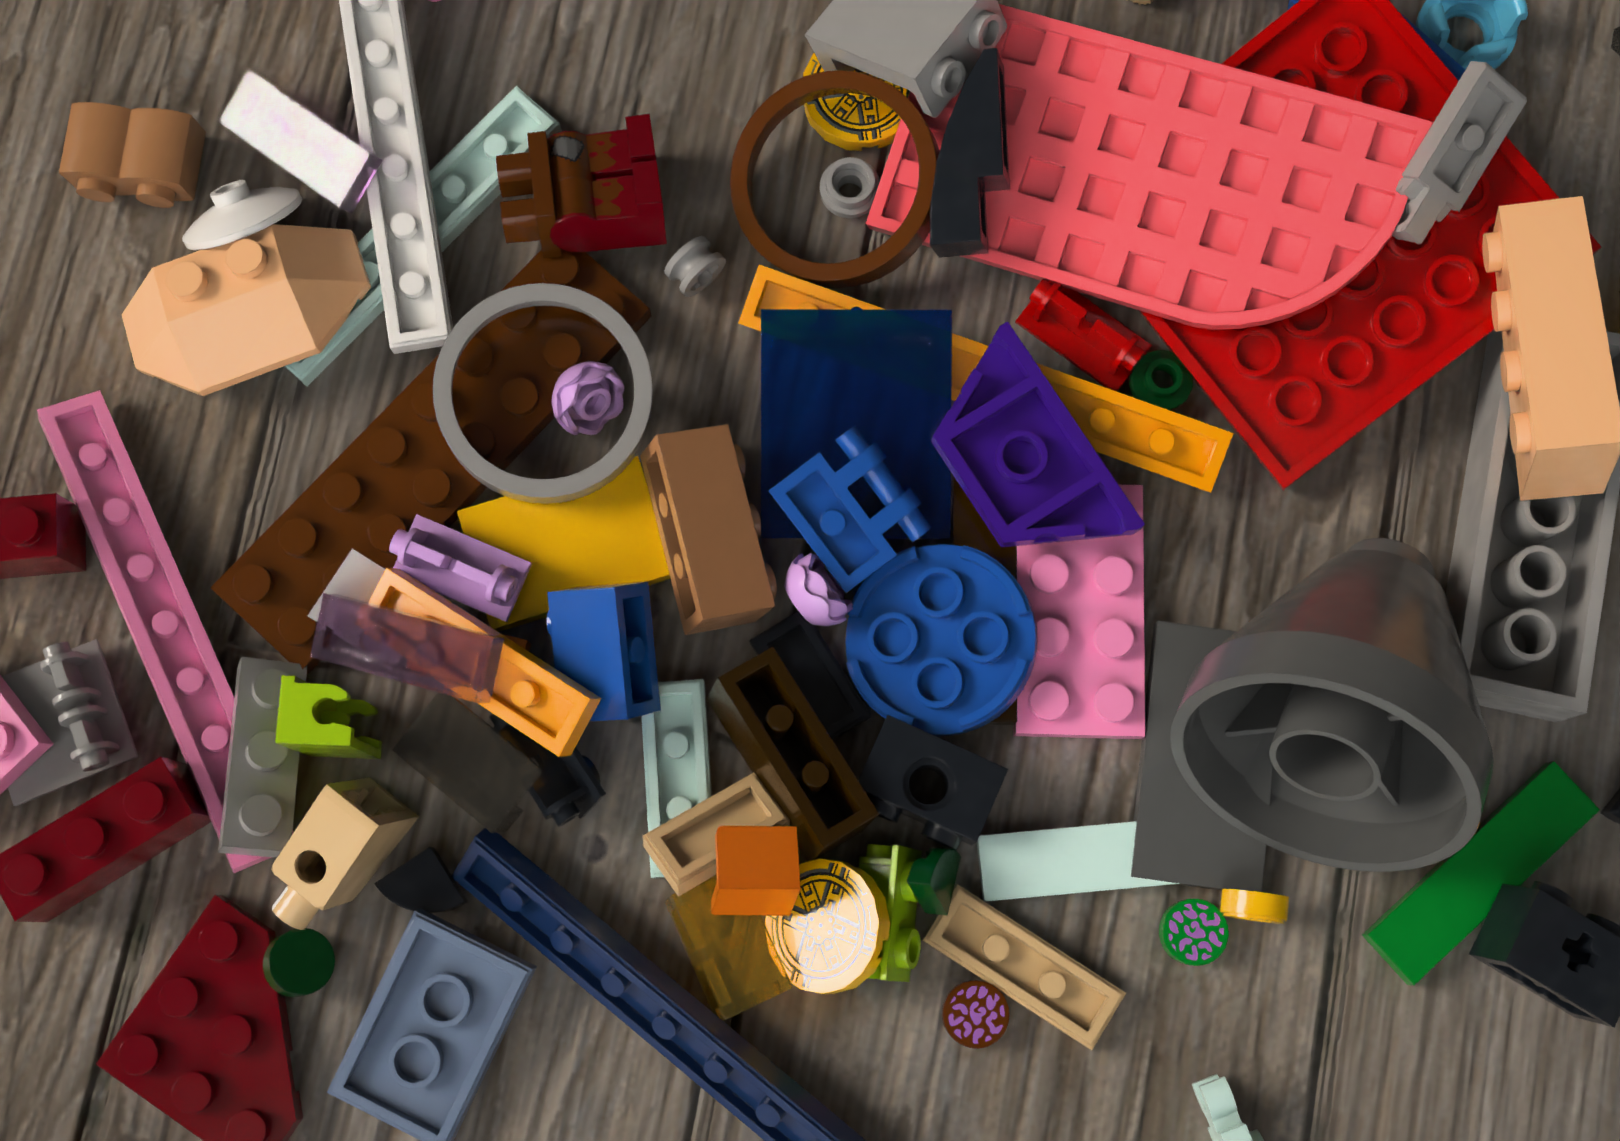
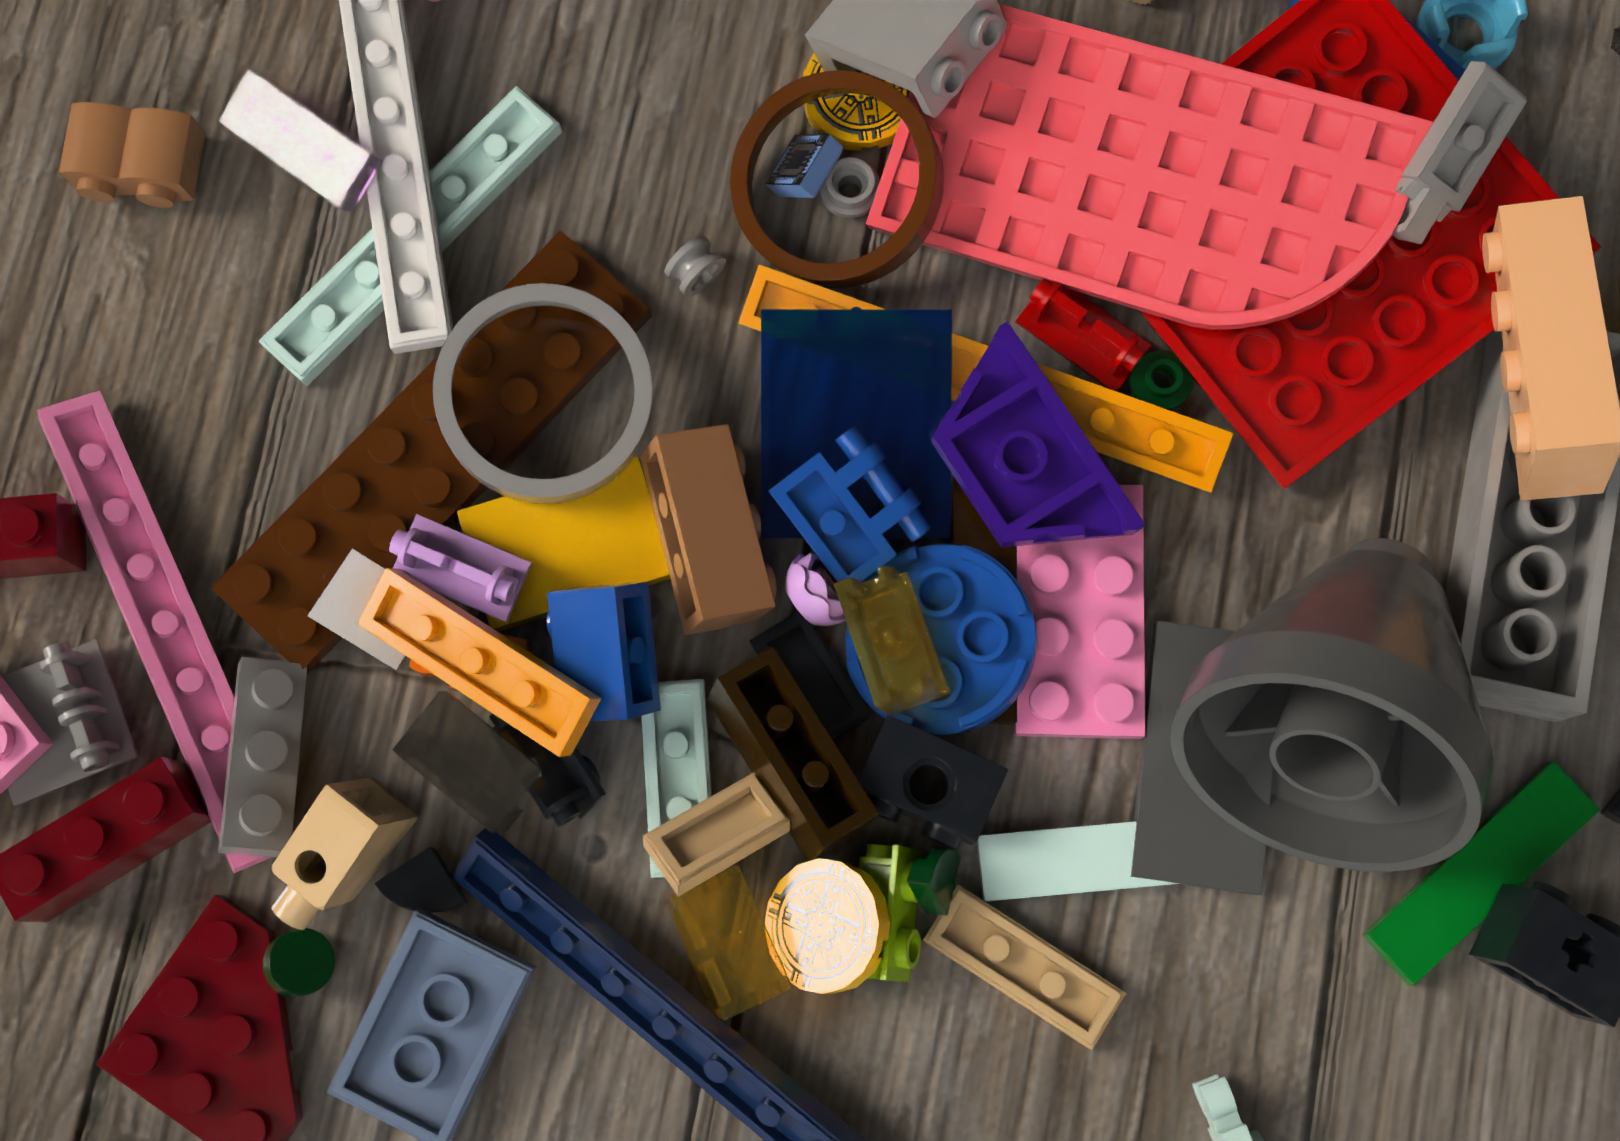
(239, 214): white dish -> none
(245, 306): light nougat wedge -> none
(316, 720): lime hinge -> none
(407, 648): tile -> none
(585, 190): hips -> none
(587, 397): lavender plate -> none
(756, 870): orange panel -> none
(804, 166): none -> tile
(892, 640): none -> clear yellow hinge
(971, 162): black slope -> none
(975, 1014): reddish brown tile -> none
(1193, 932): green tile -> none
(1254, 906): yellow tile -> none

